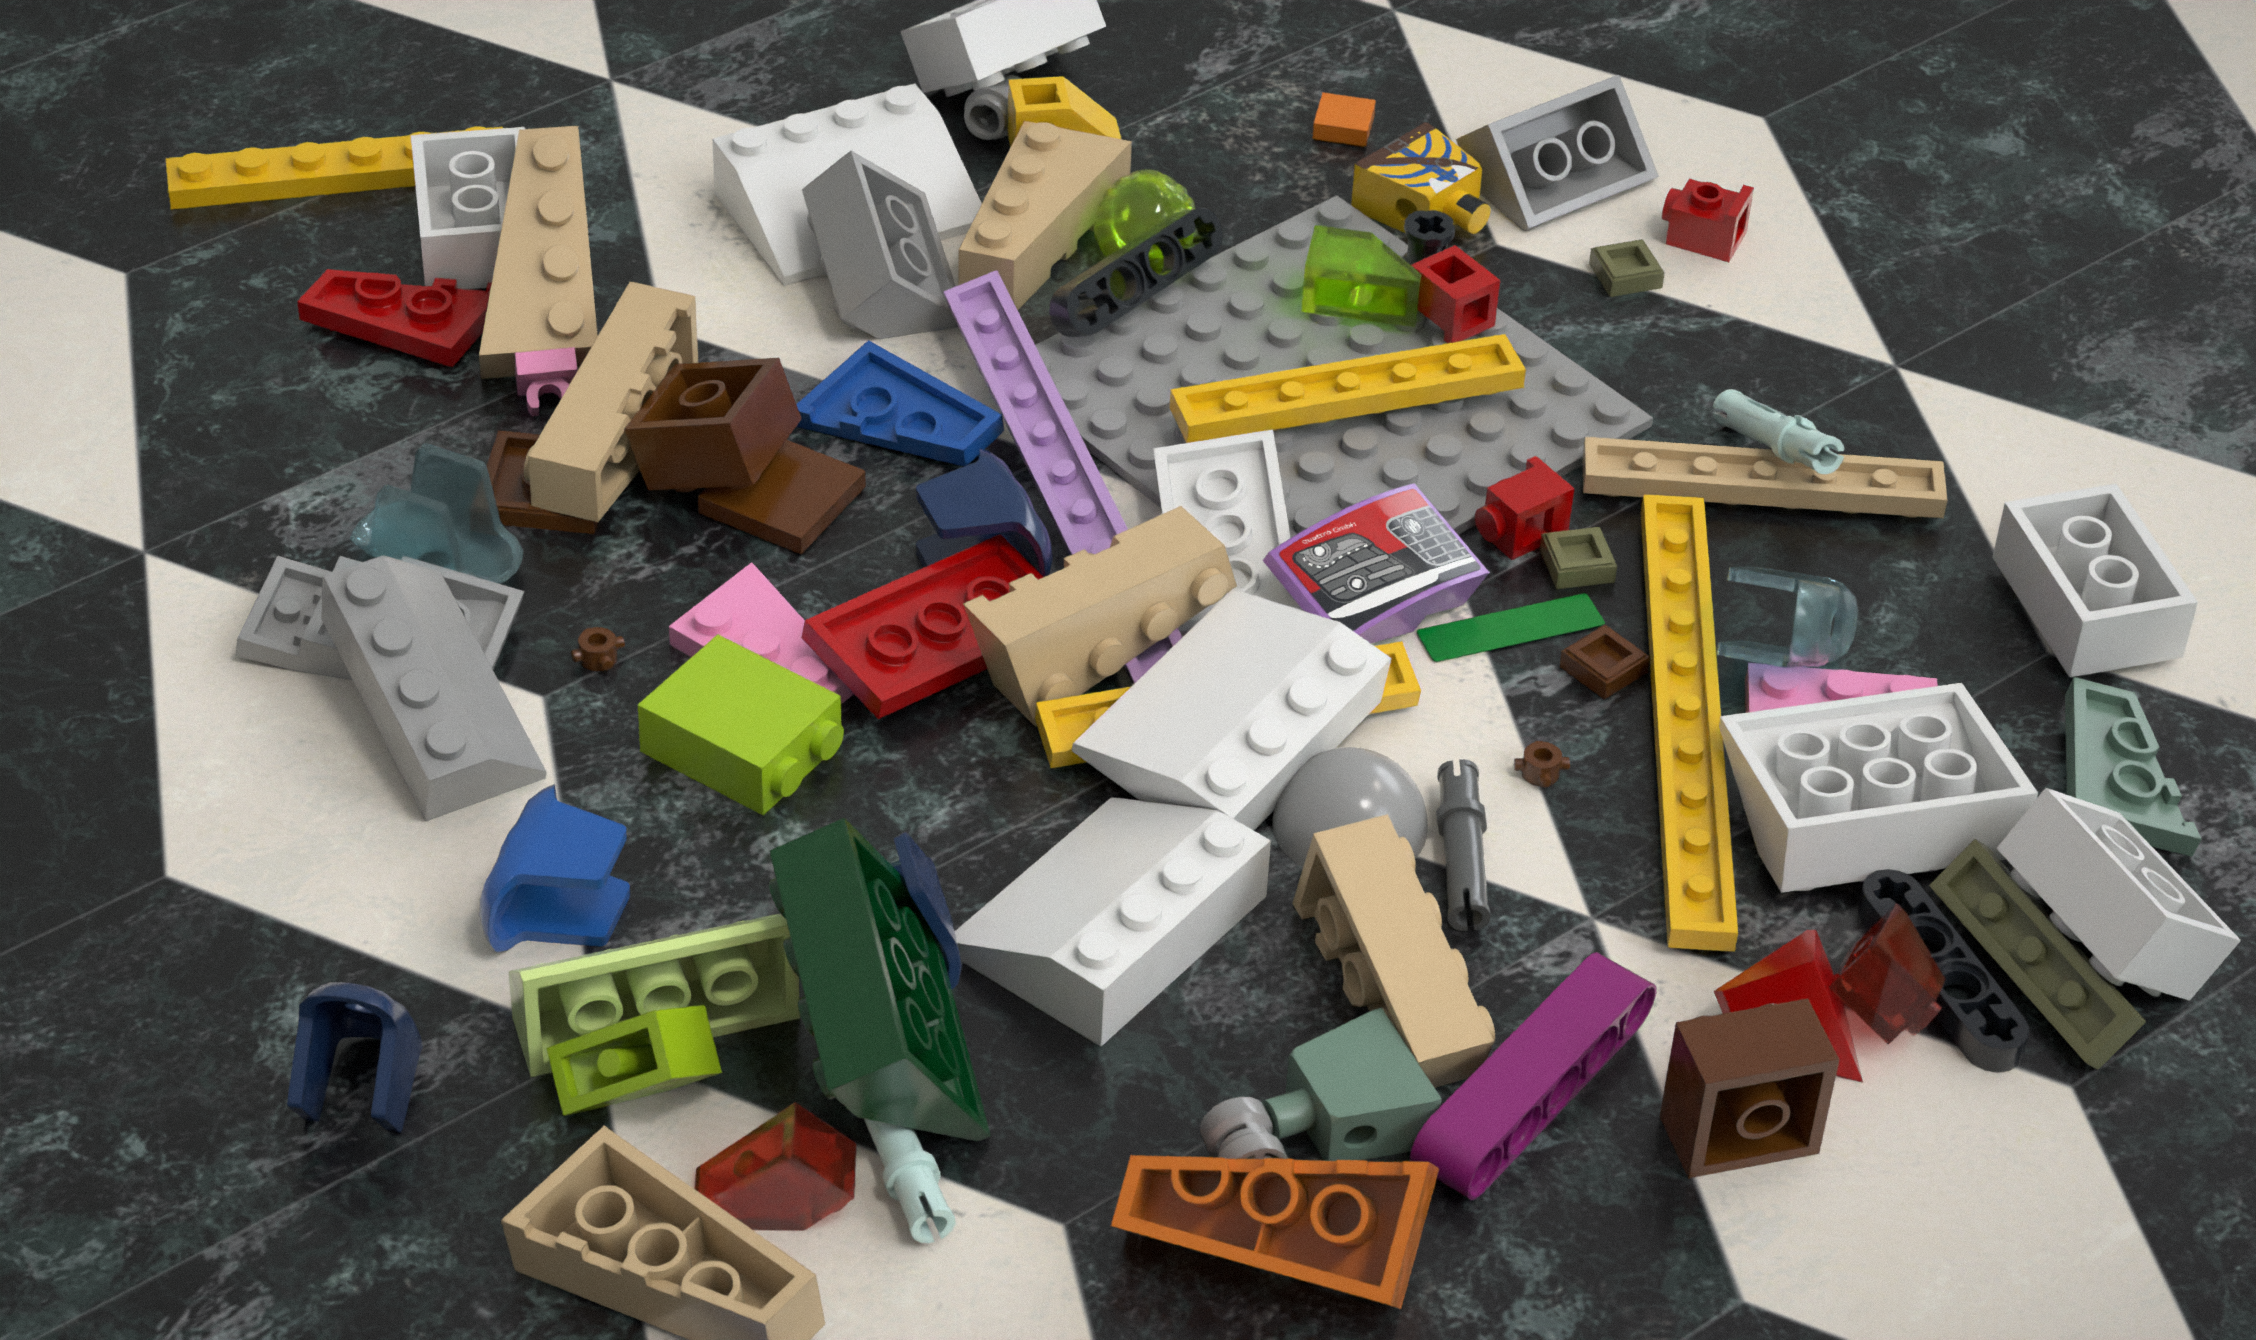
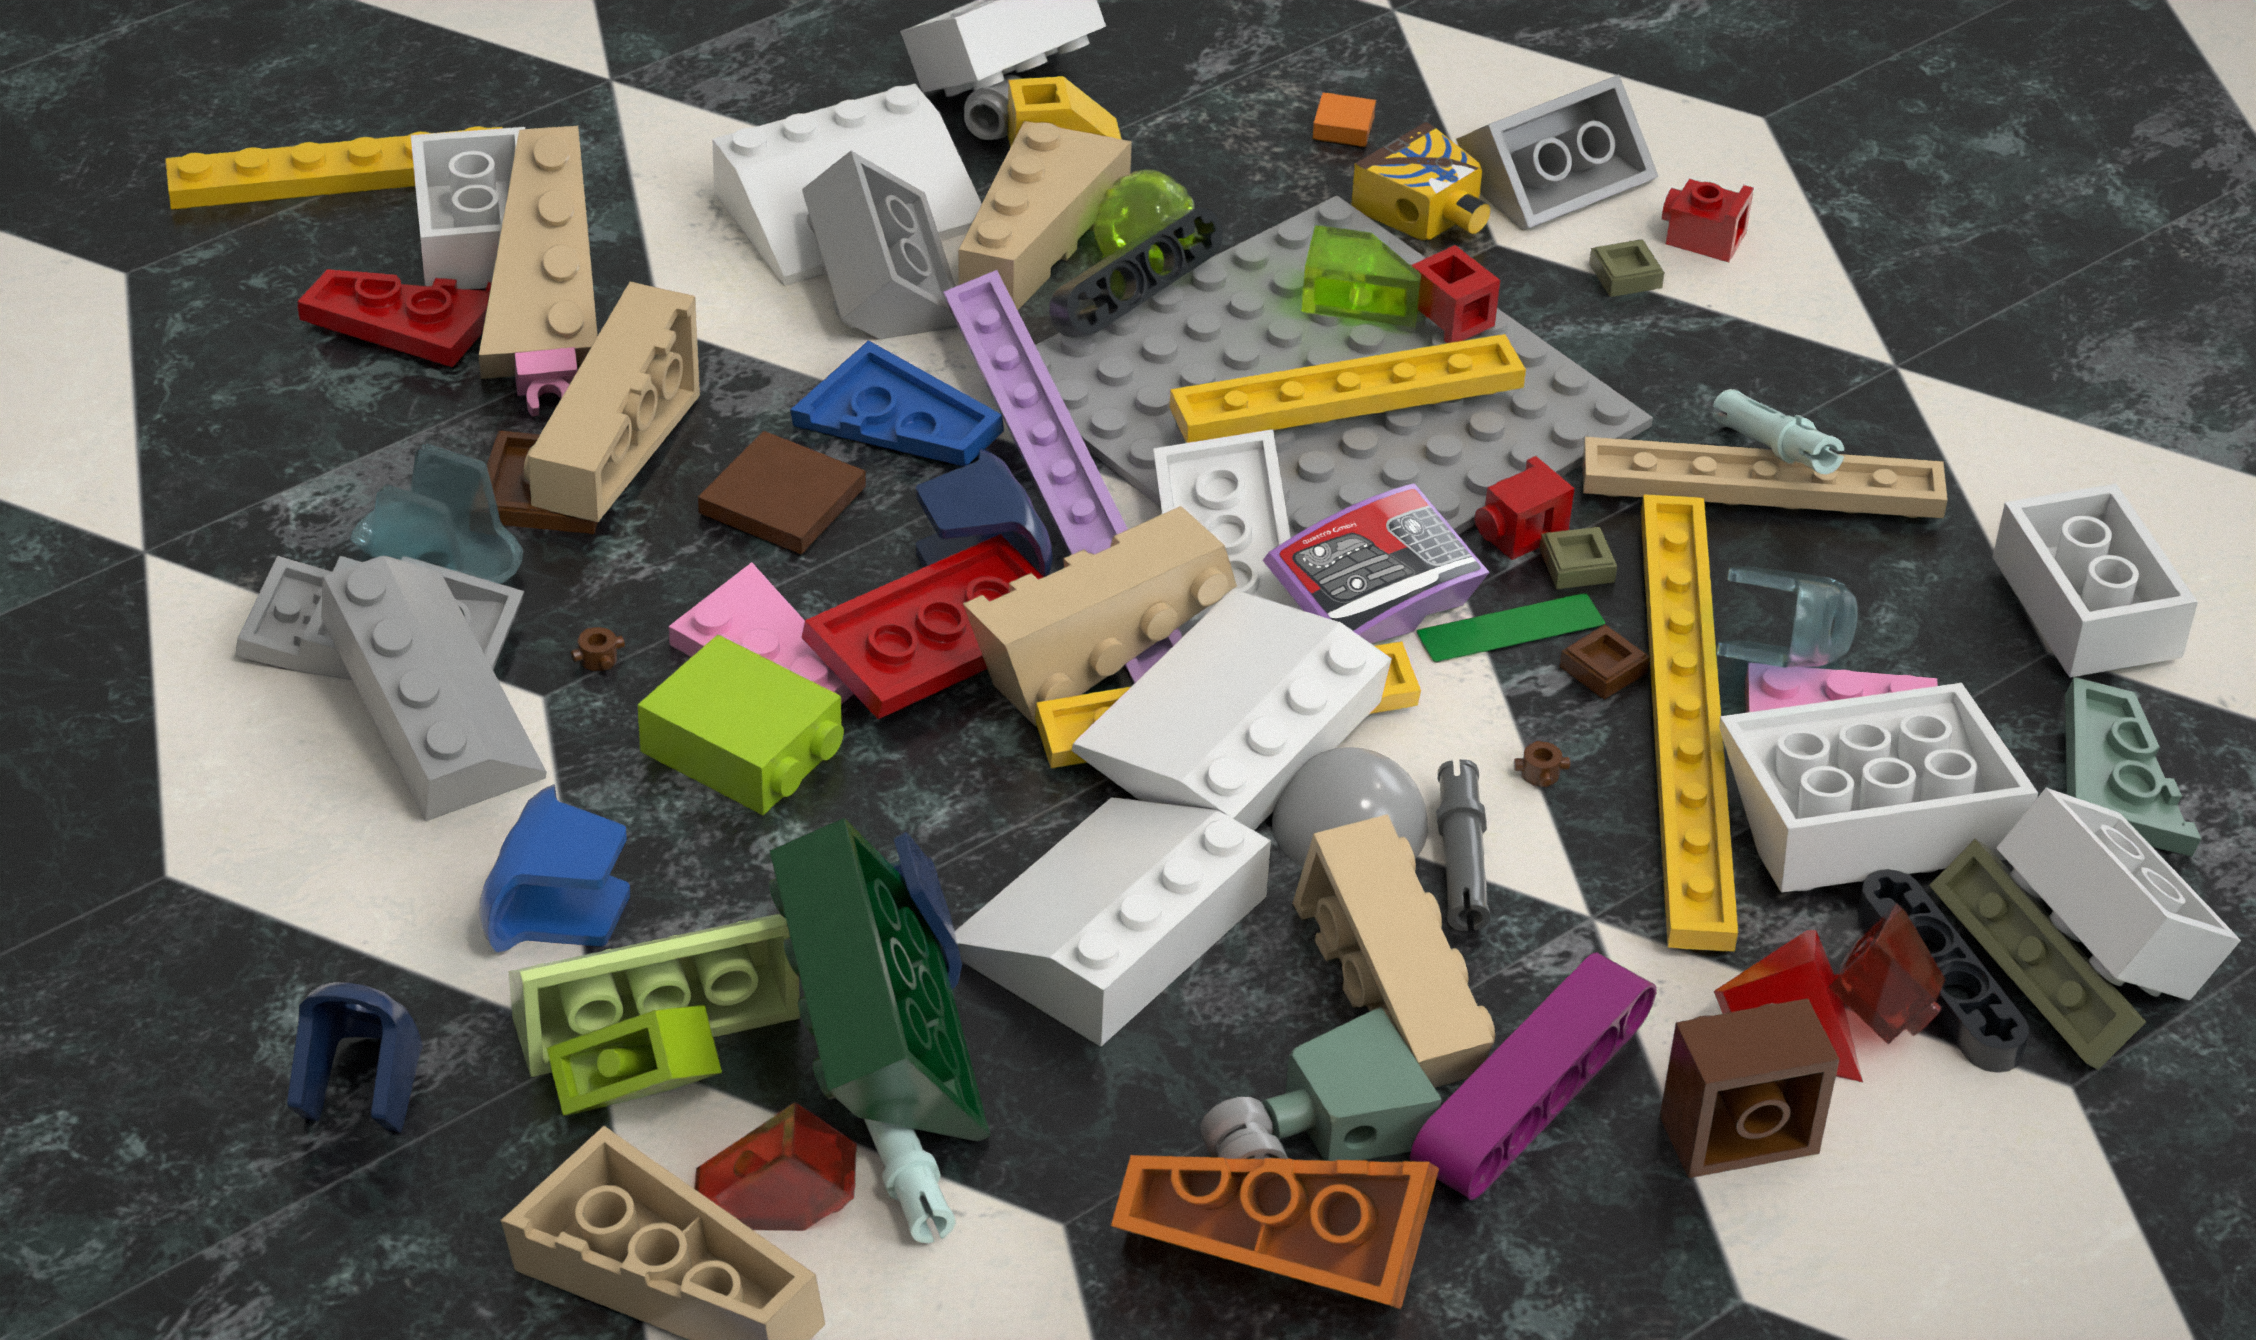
(713, 424): reddish brown brick -> none
(1427, 234): black bush -> none

